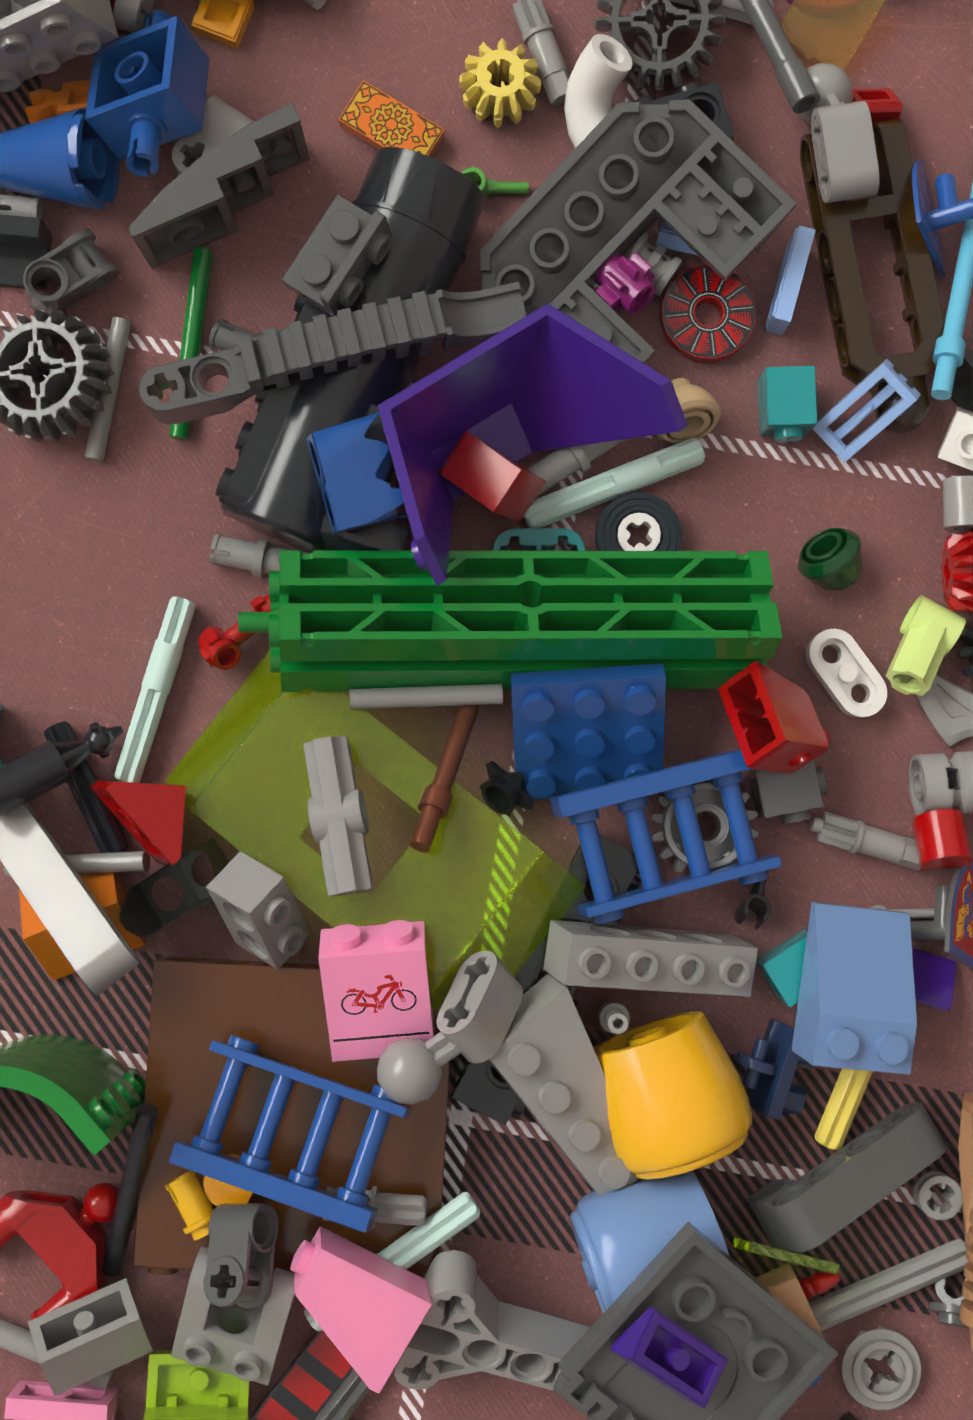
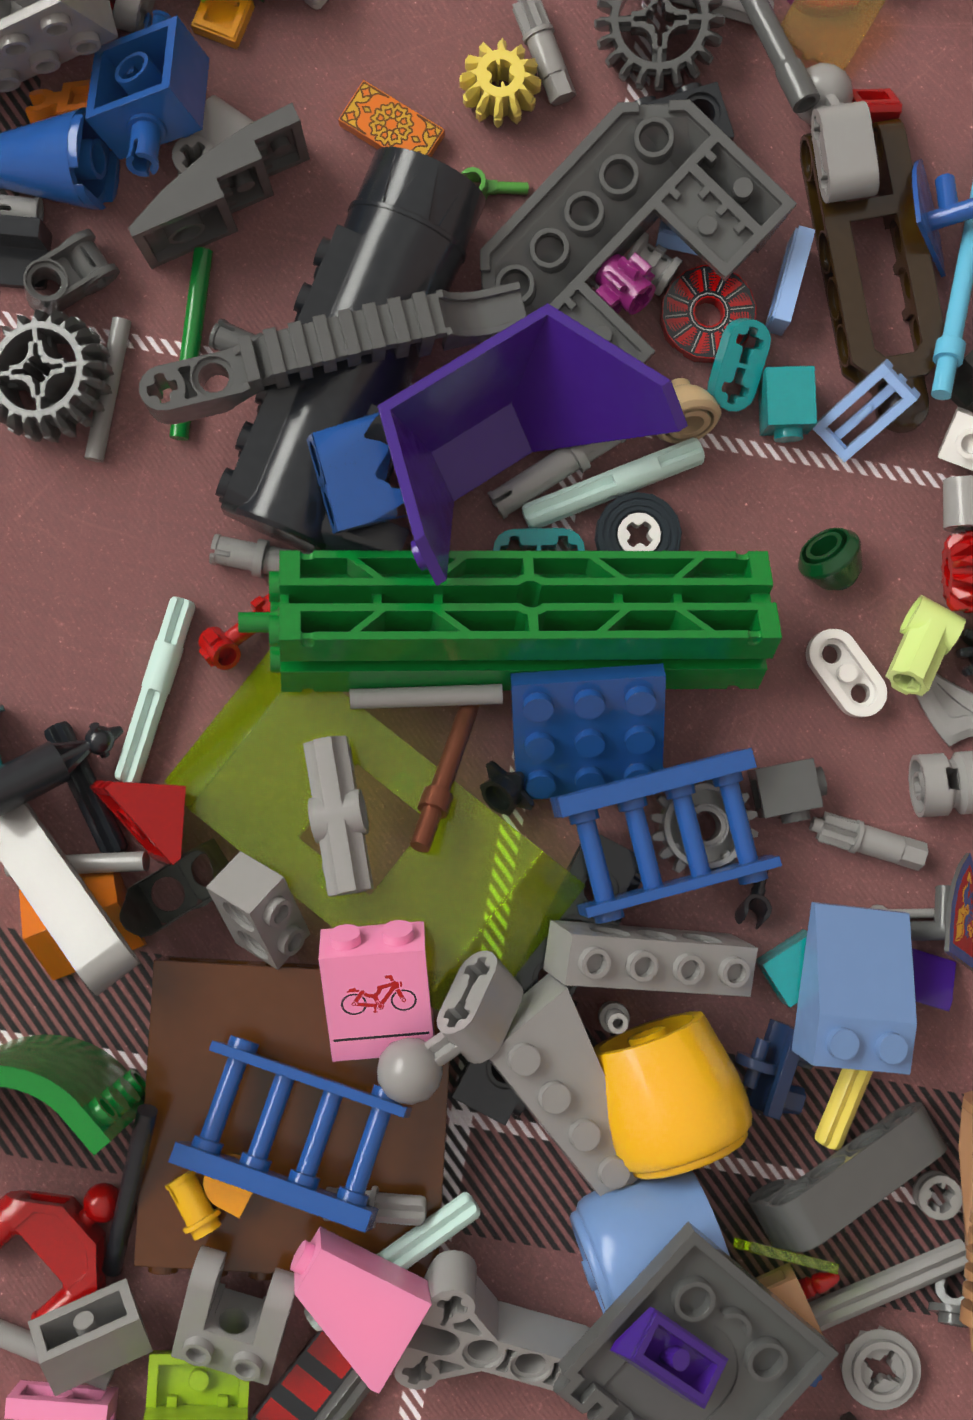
(239, 1251): dark grey piece -> none
(338, 256): dark grey bracket -> none
(491, 477): red slope -> none
(593, 85): white cylinder -> none
(749, 368): none -> teal beam
(773, 720): red torso -> none
(941, 839): red brick -> none

